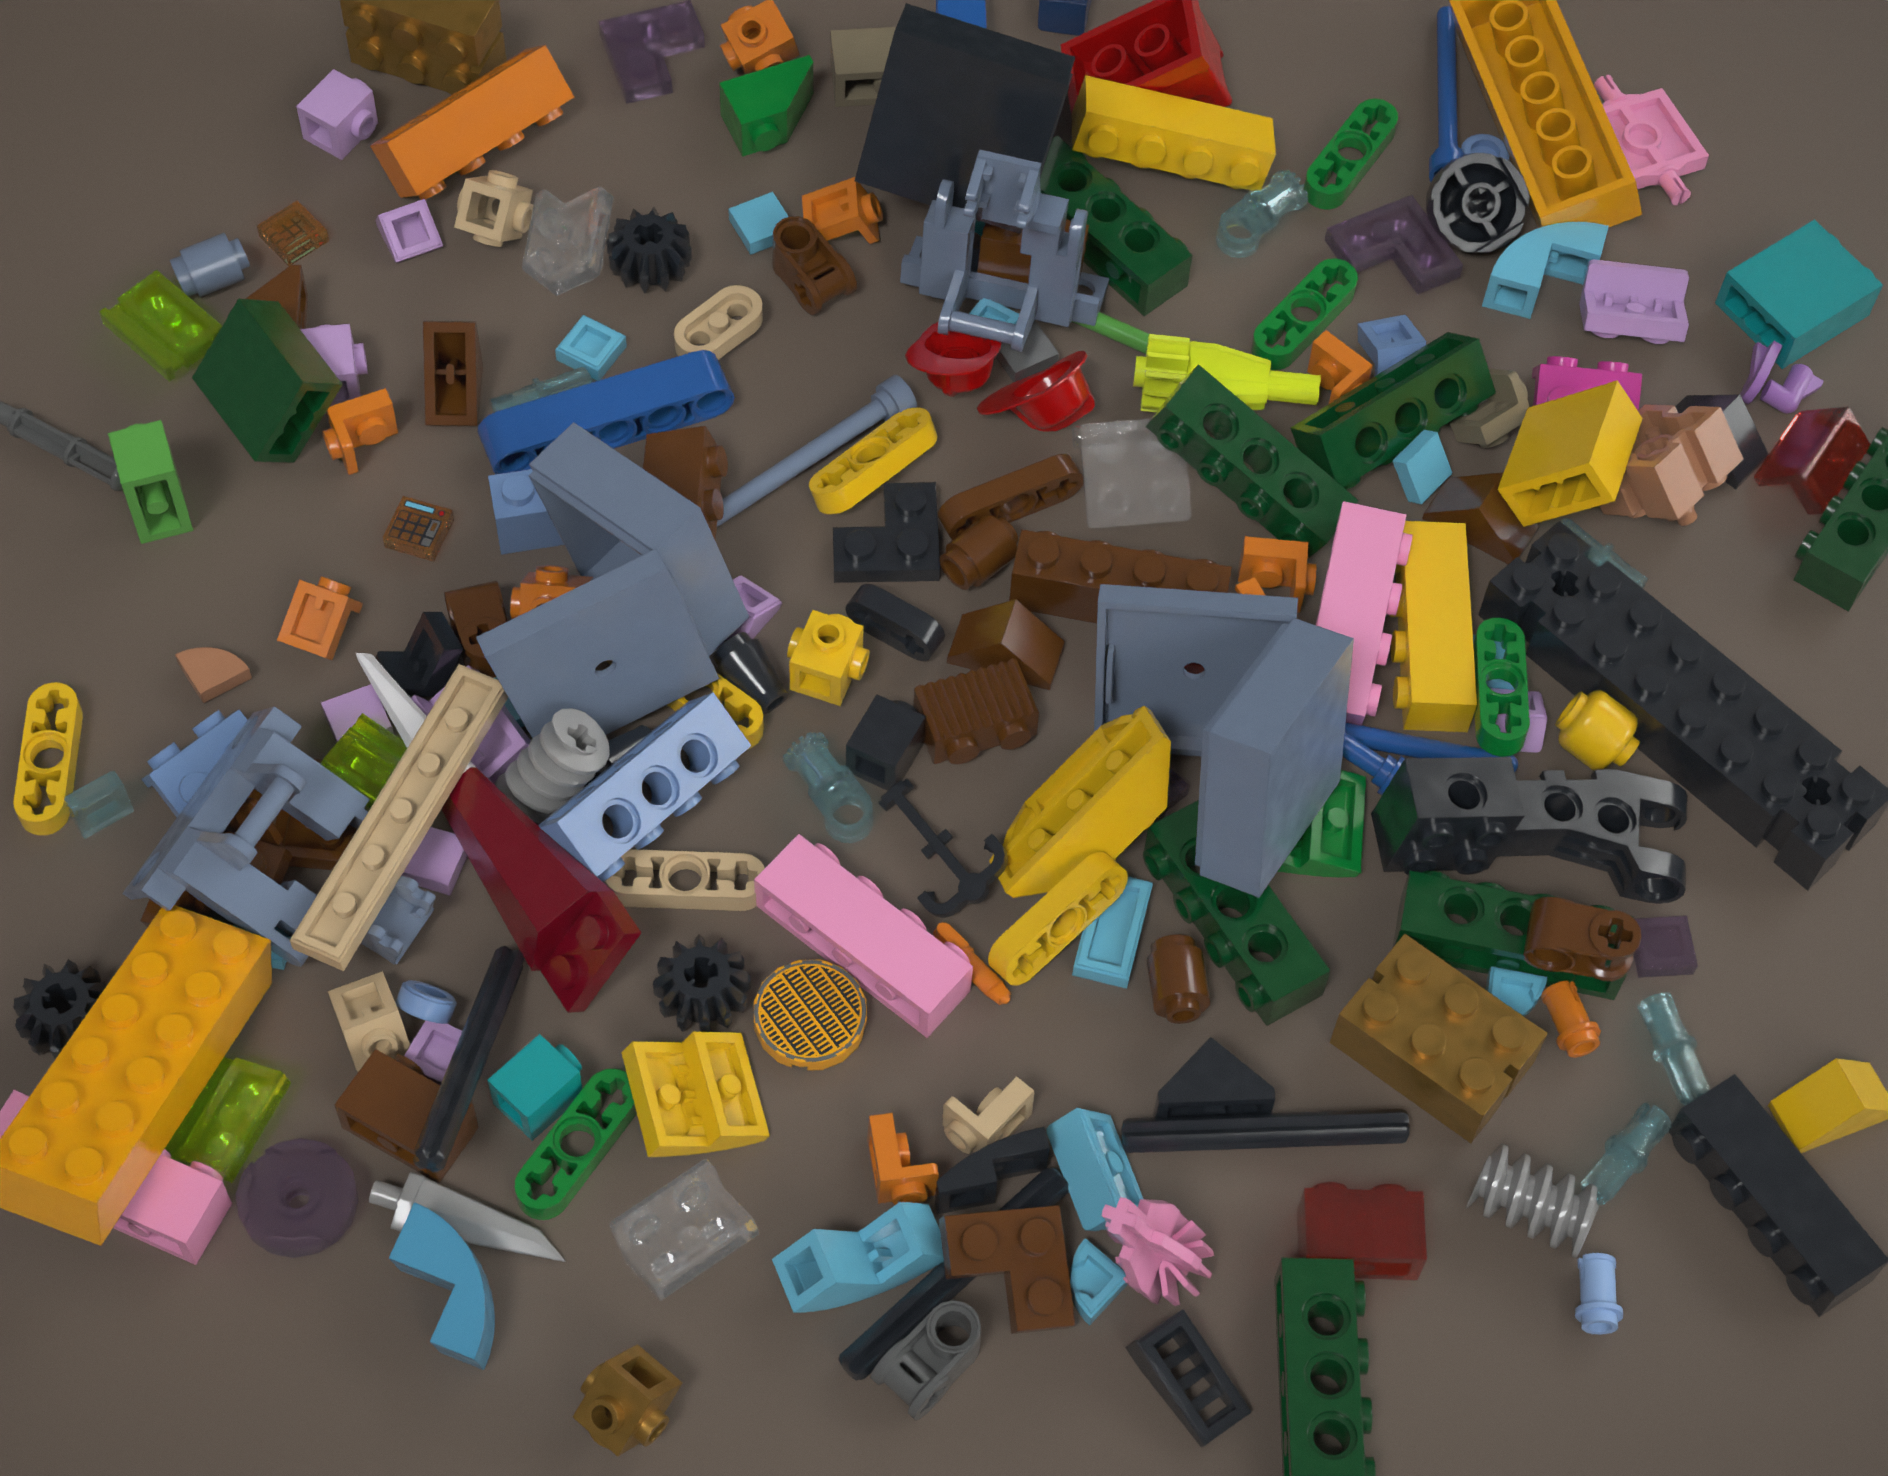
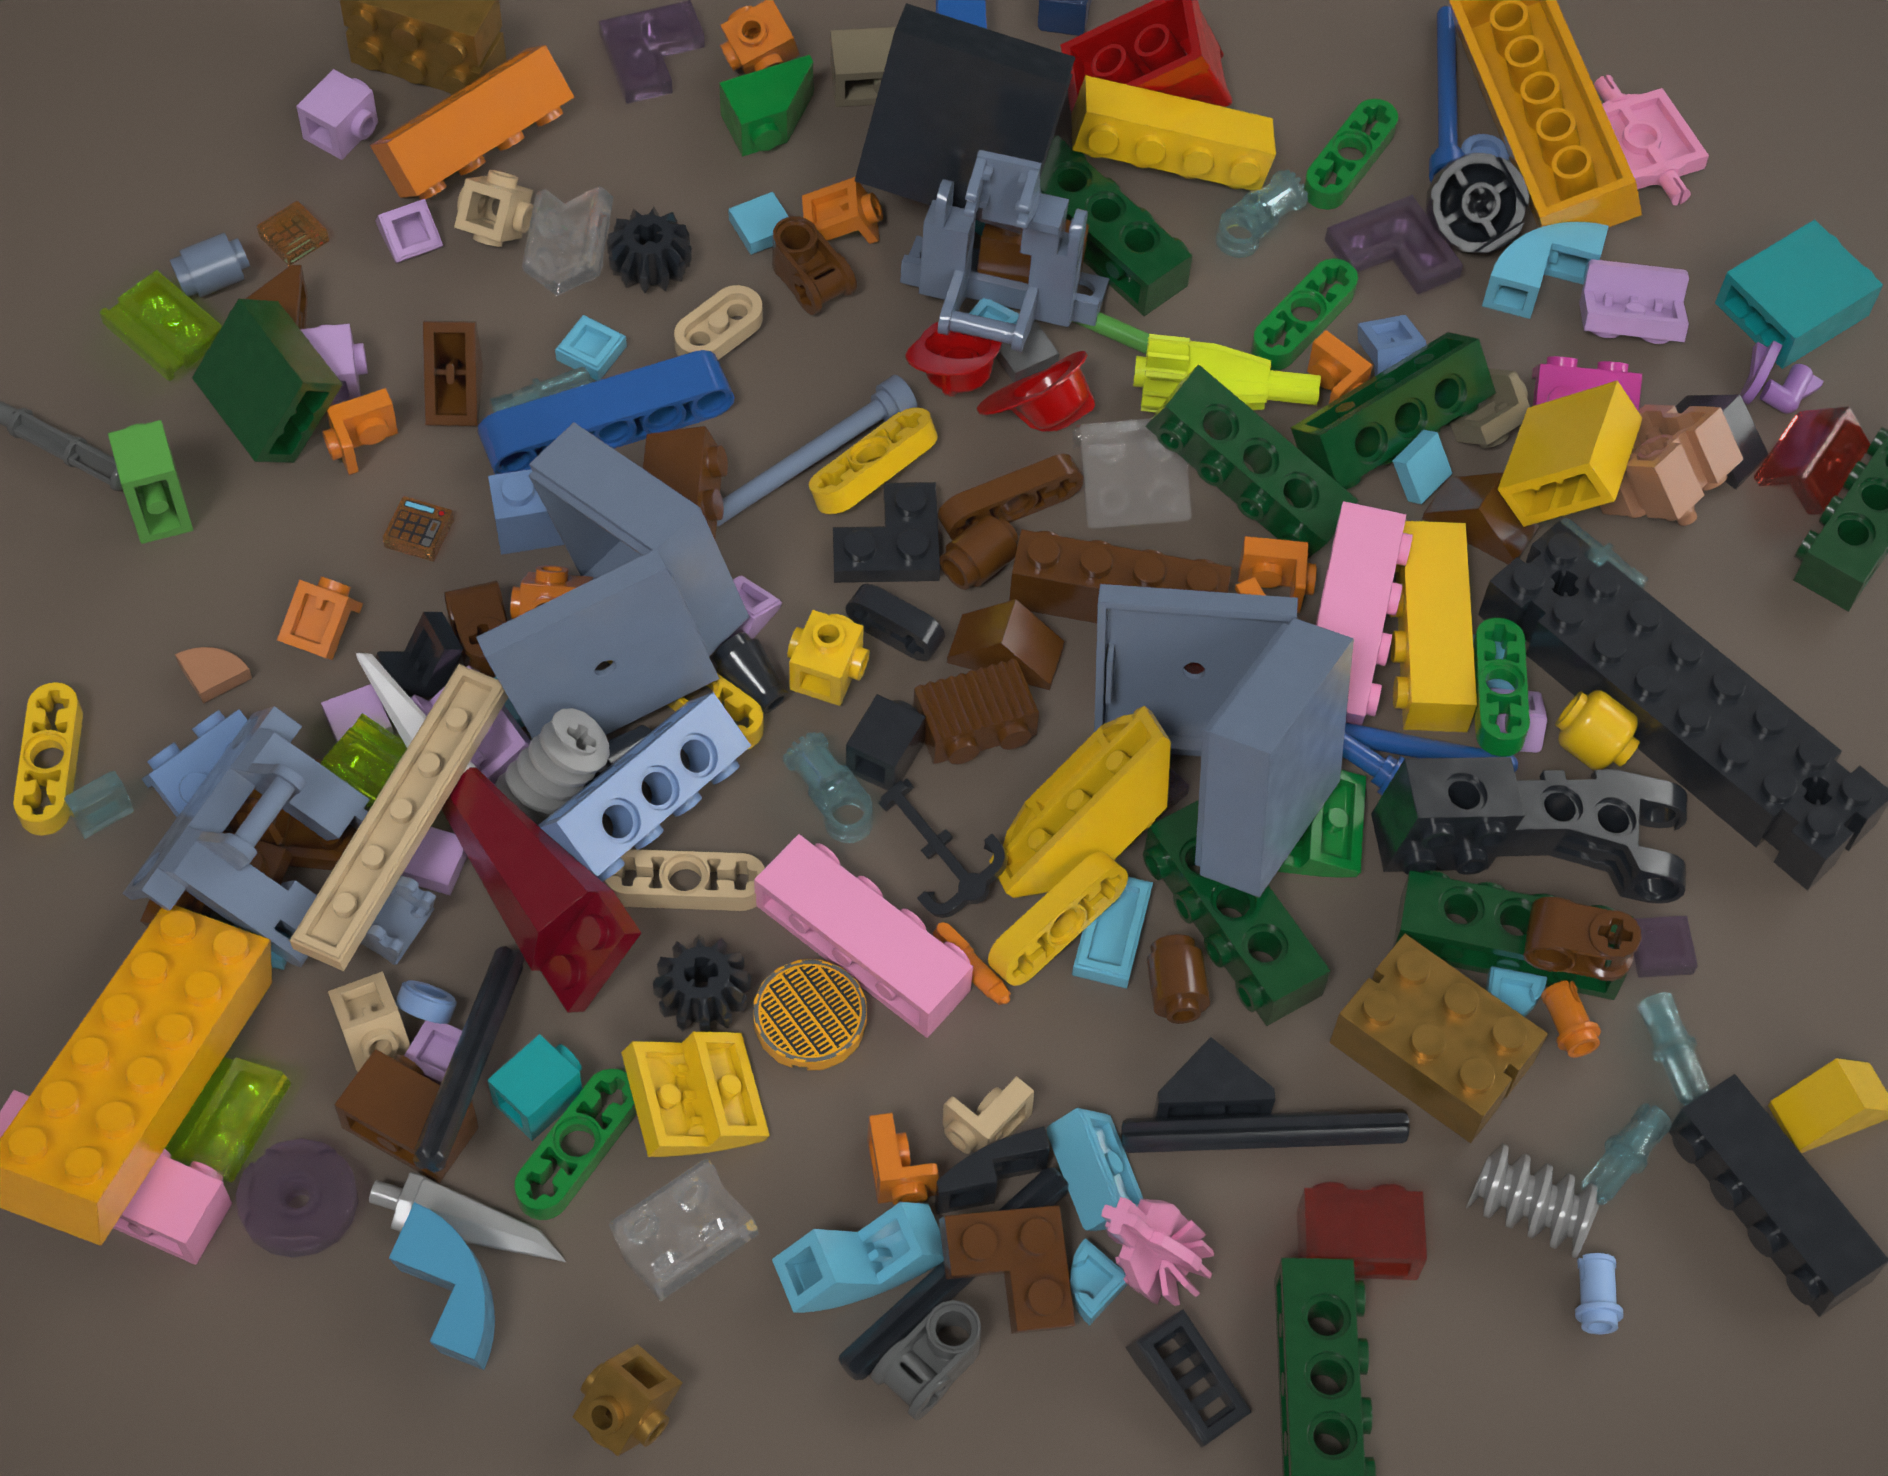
(46, 998): black gear -> none

